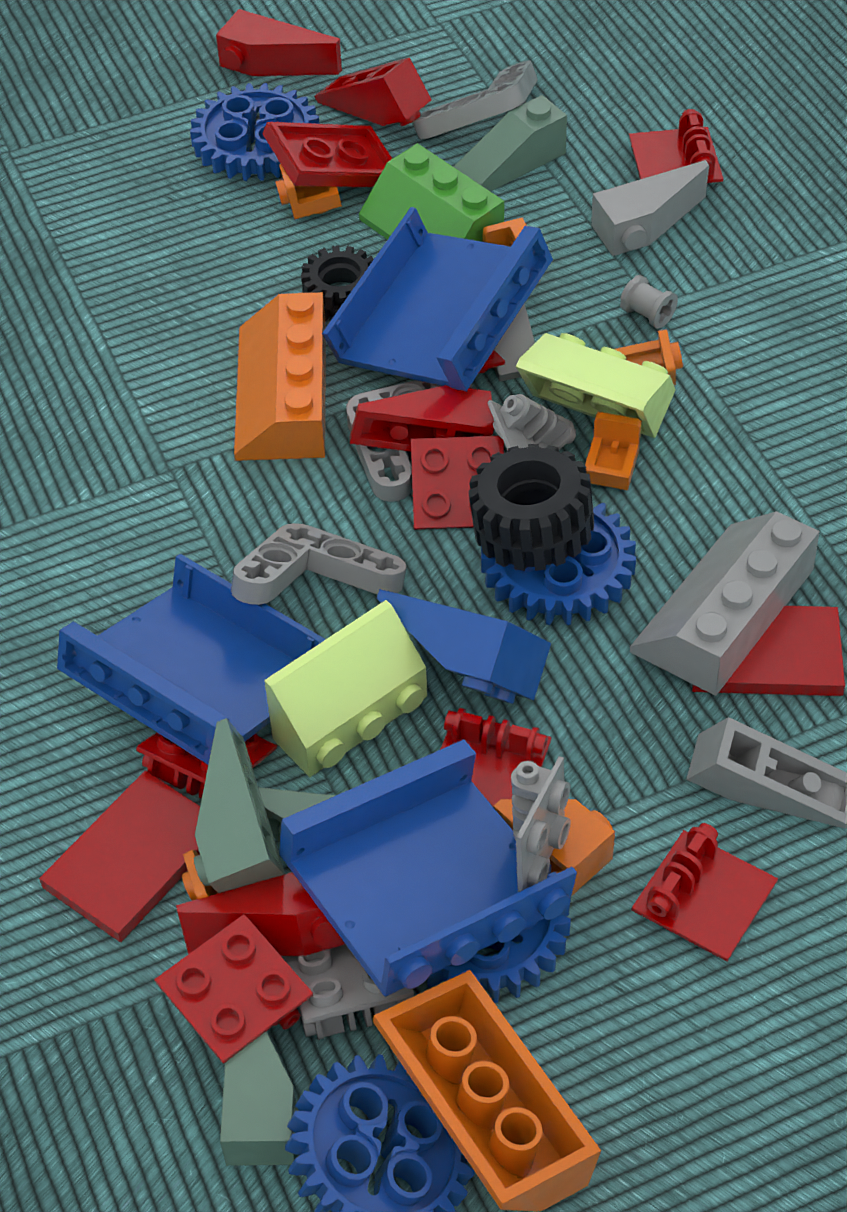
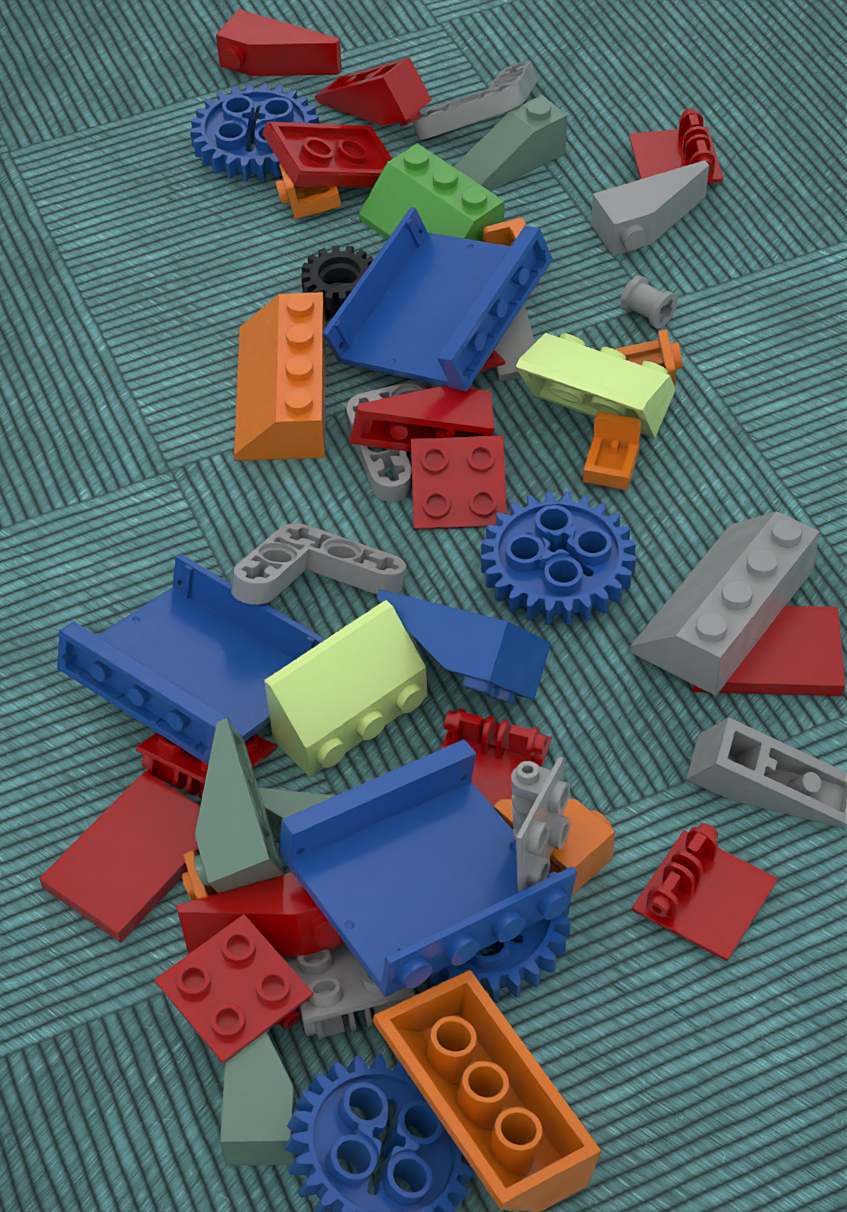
(527, 422): light grey hinge -> none
(531, 507): black tyre -> none

